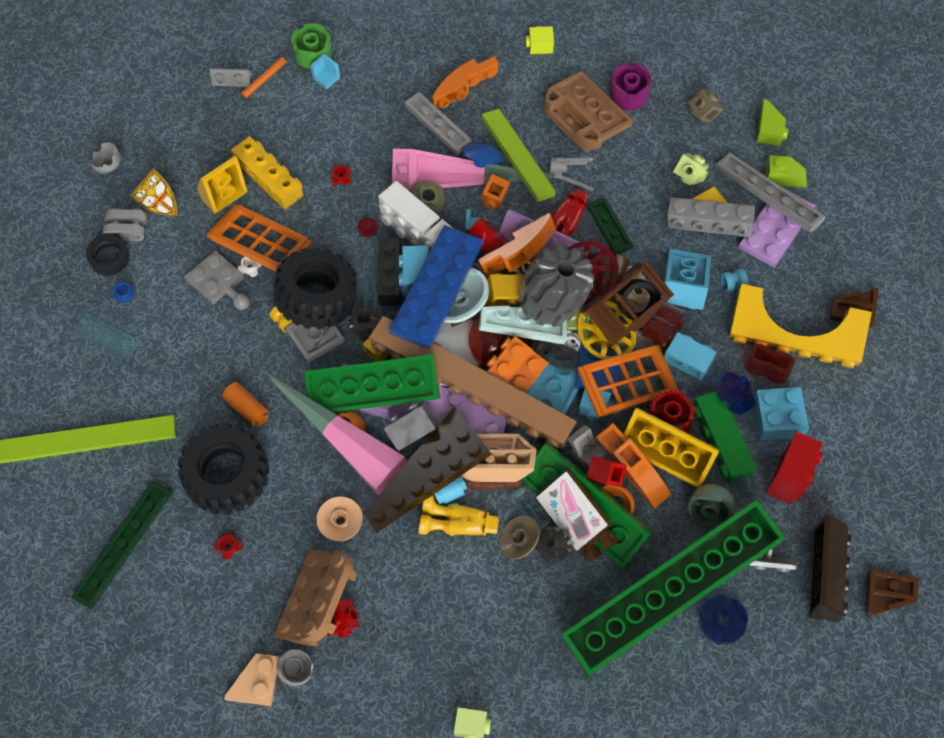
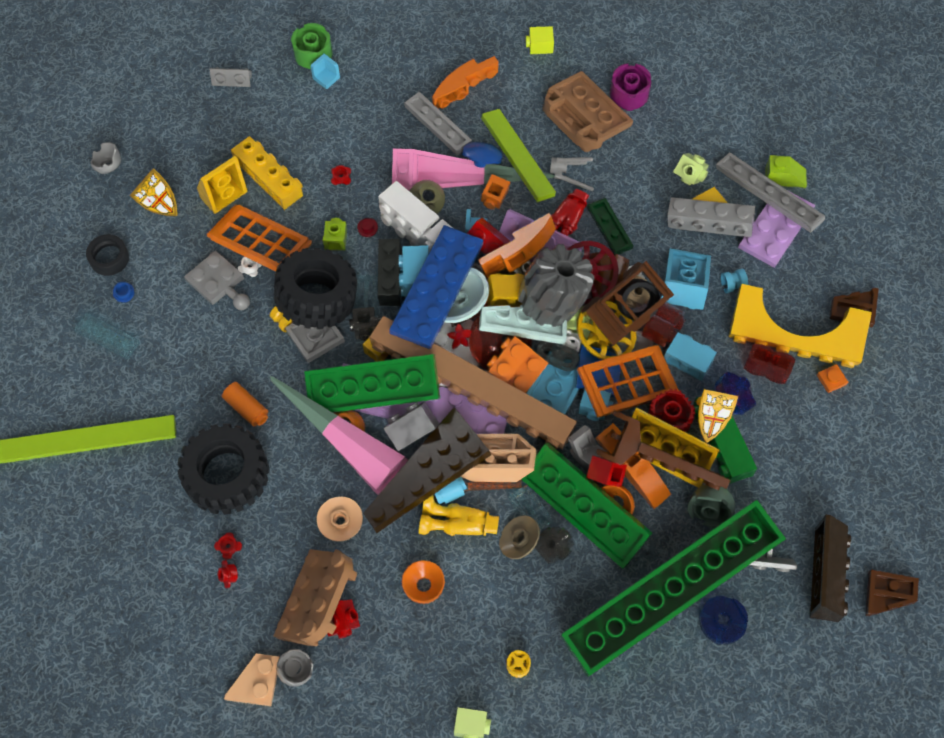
(121, 545): dark green tile -> none
(125, 224): light grey brick -> none
(227, 573): none -> red plate
(263, 77): orange bar -> none
(335, 234): none -> lime brick
(423, 570): none -> orange piece
(460, 336): none -> red plant
(518, 659): none -> yellow wheel
(576, 511): tile -> none
(630, 442): none -> reddish brown hinge
(705, 105): dark tan brick -> none
(714, 412): none -> shield
(771, 125): lime slope -> none
(780, 413): medium azure brick -> none
(795, 468): red brick -> none
(832, 378): none -> orange plate

